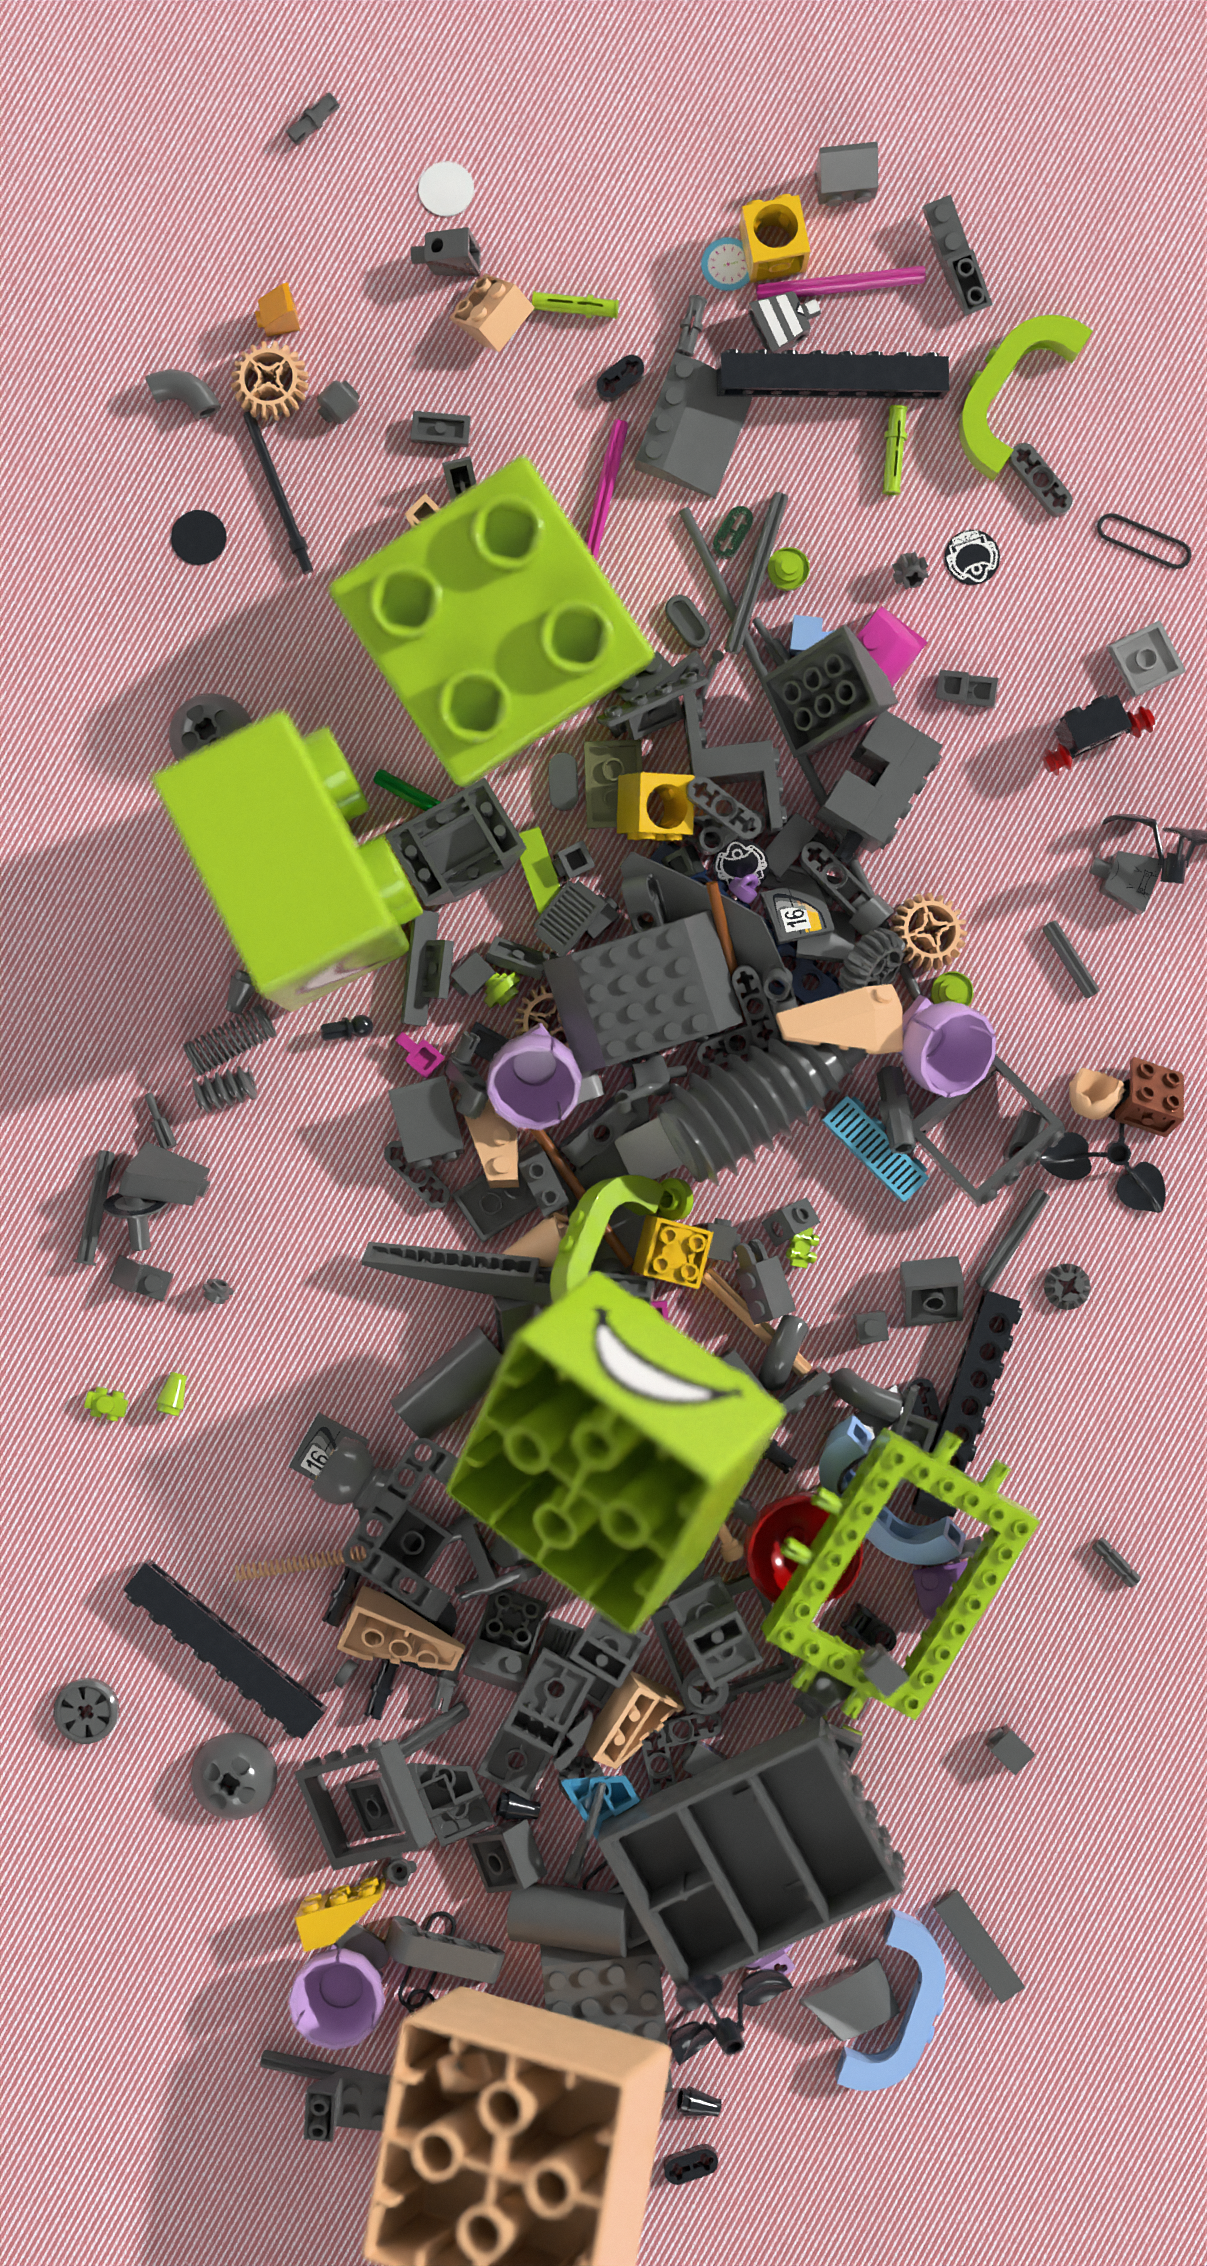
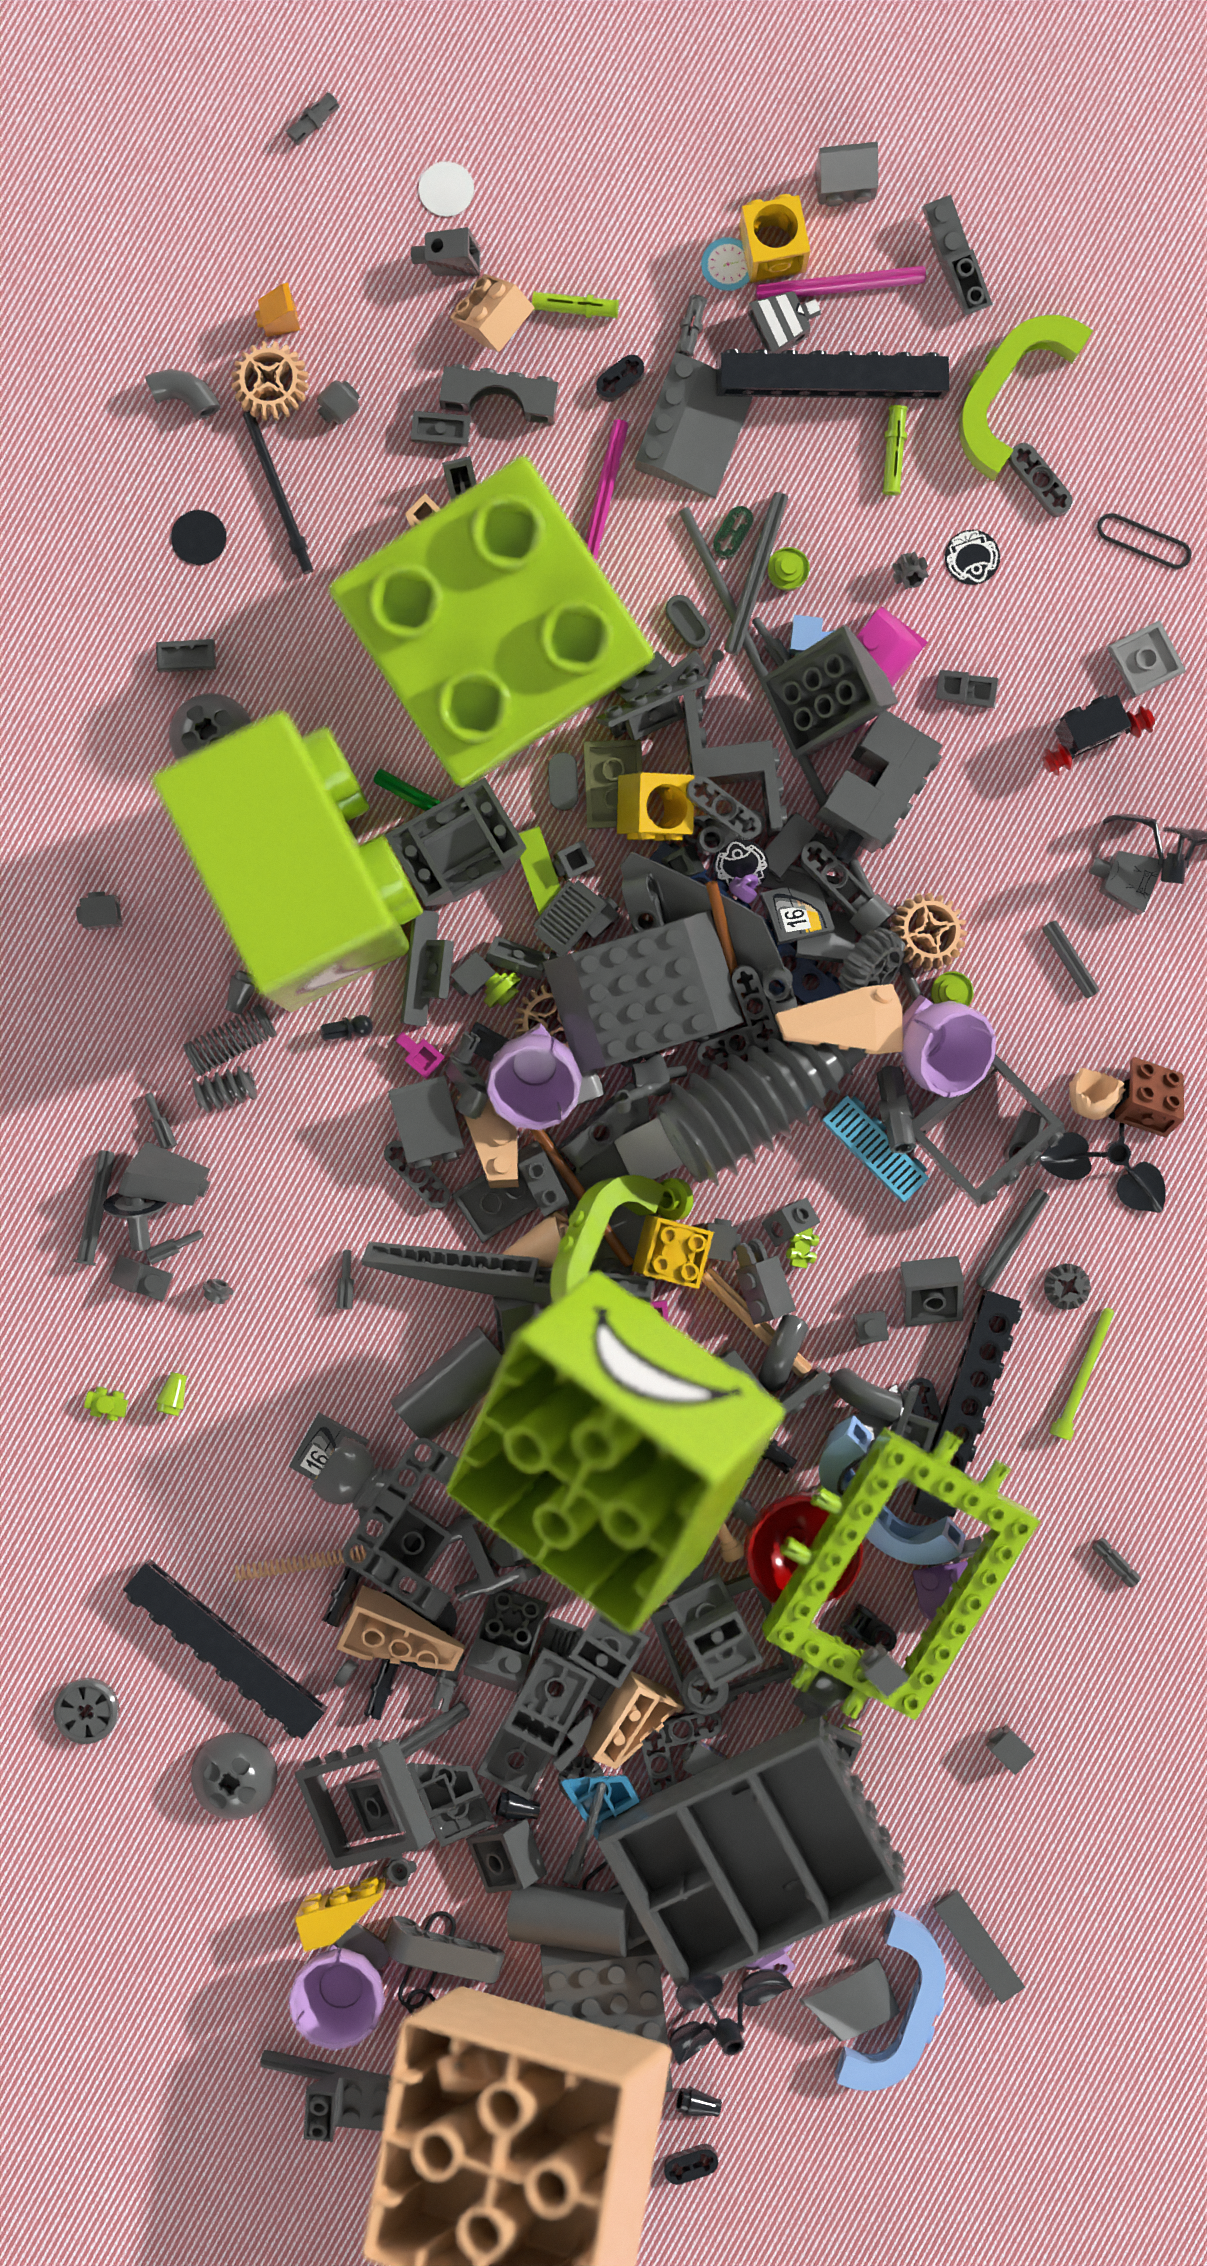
(99, 911): none -> dark grey brick
(171, 1247): none -> dark grey axle
(186, 655): none -> dark grey plate
(345, 1284): none -> dark grey axle
(465, 387): none -> dark grey arch
(1064, 1426): none -> lime piece

